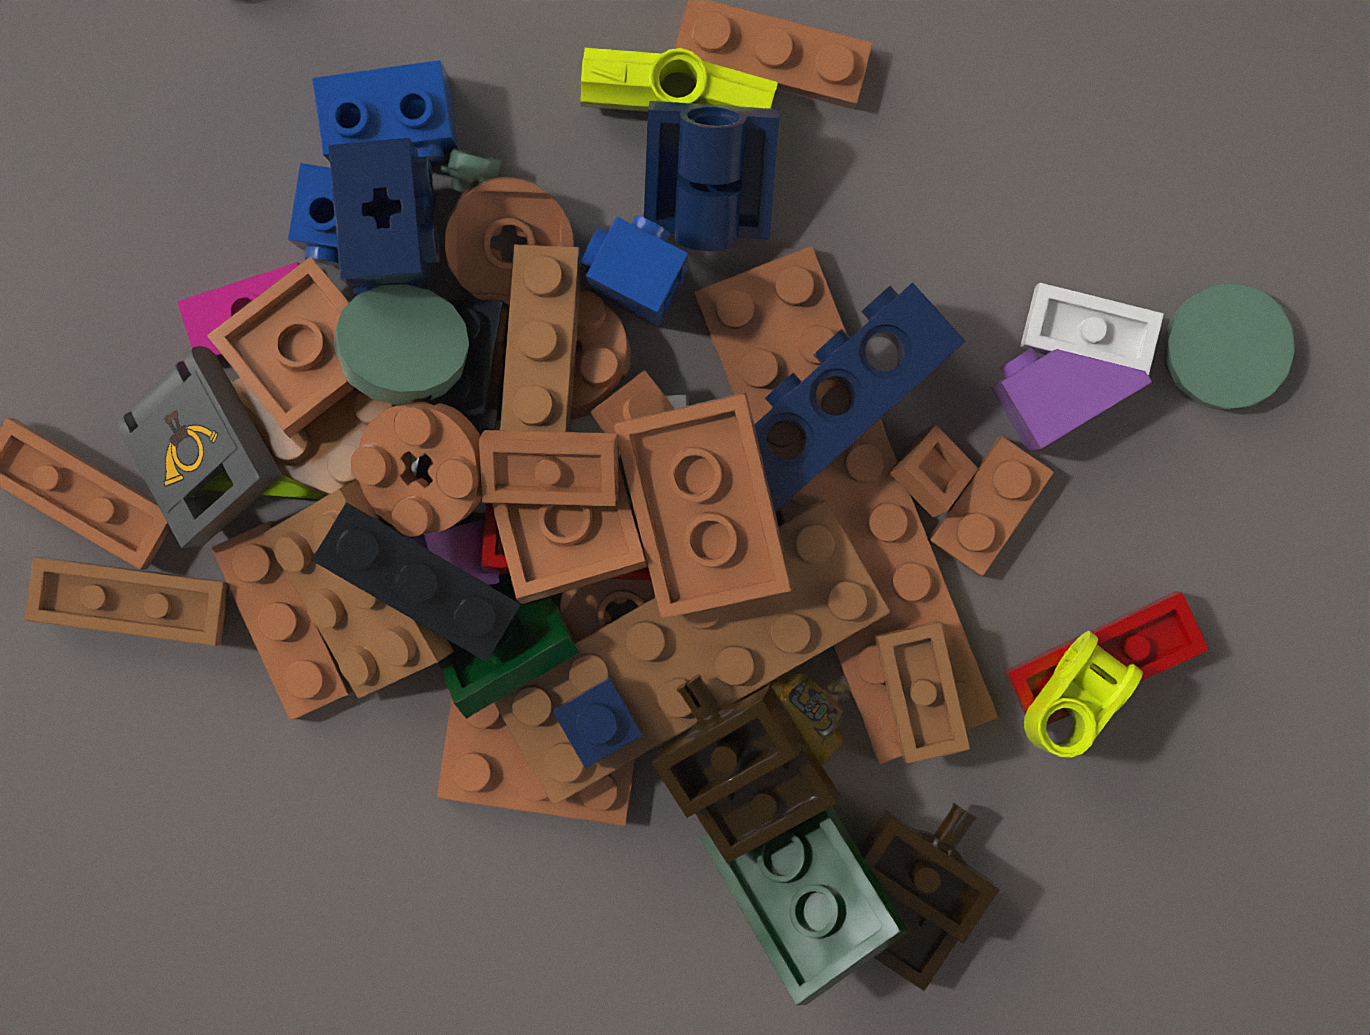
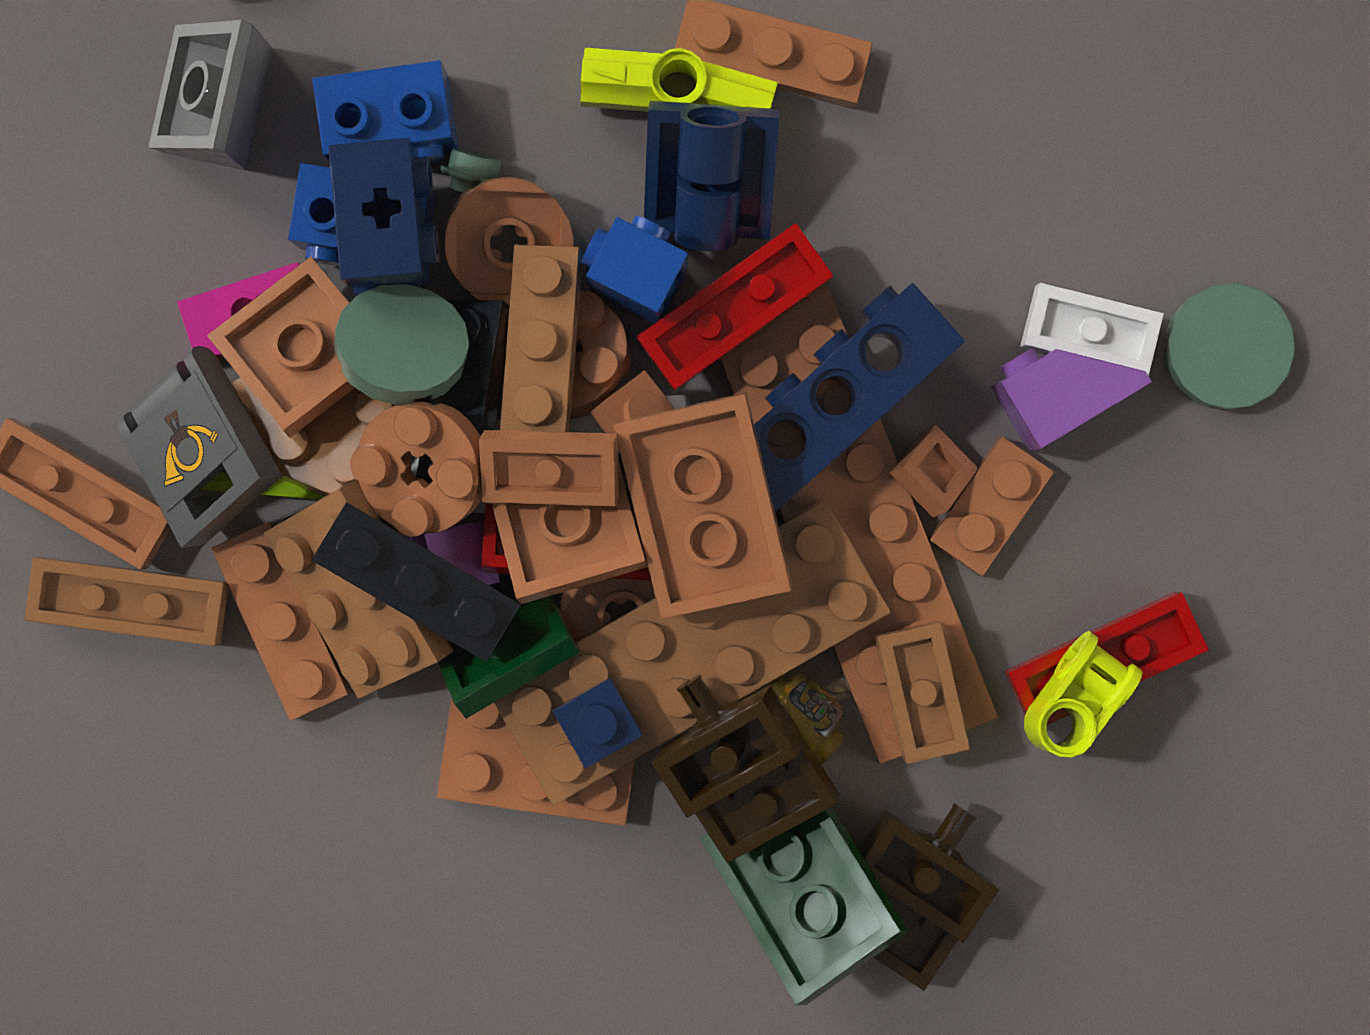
(212, 92): none -> light grey slope
(735, 307): none -> red plate

